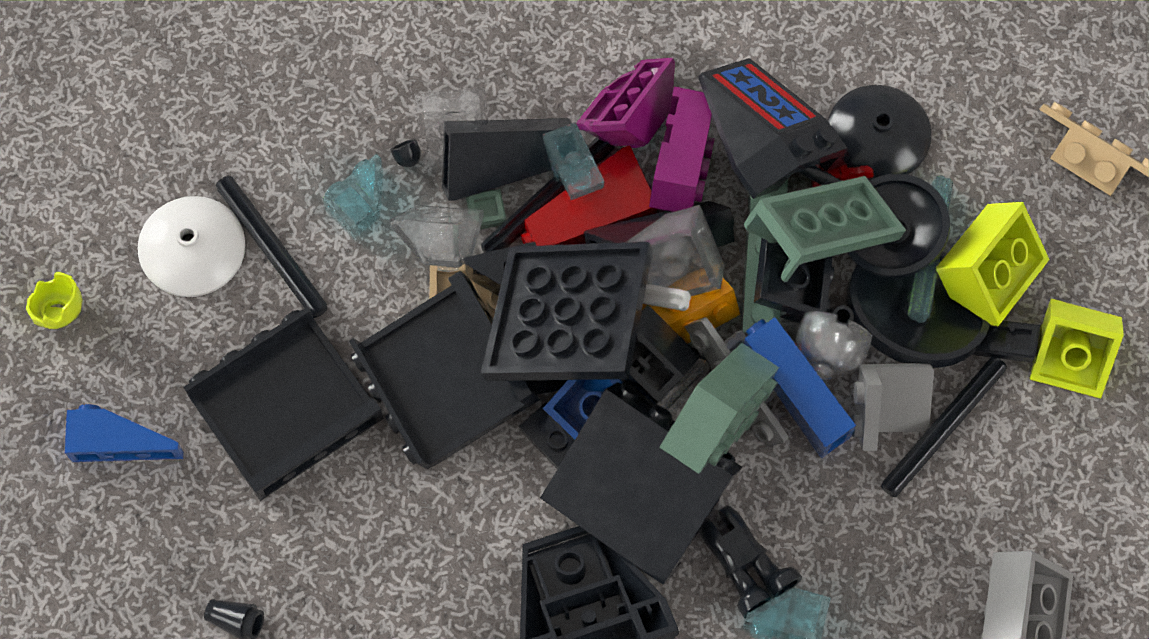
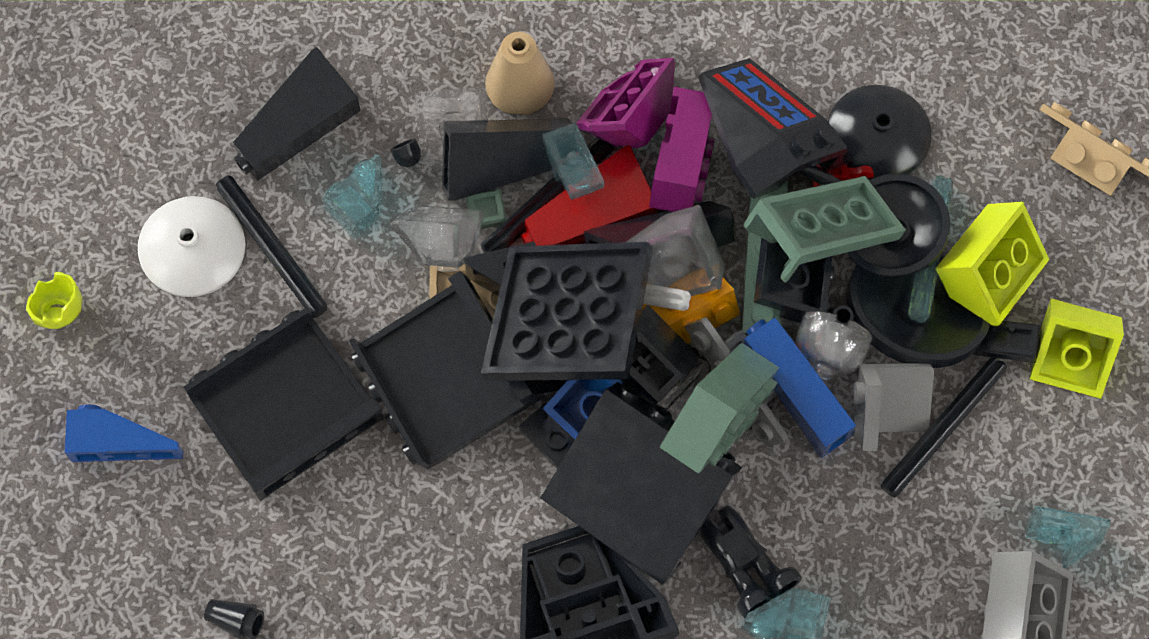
(296, 116): none -> black slope
(519, 76): none -> tan cone
(1075, 531): none -> clear light blue slope

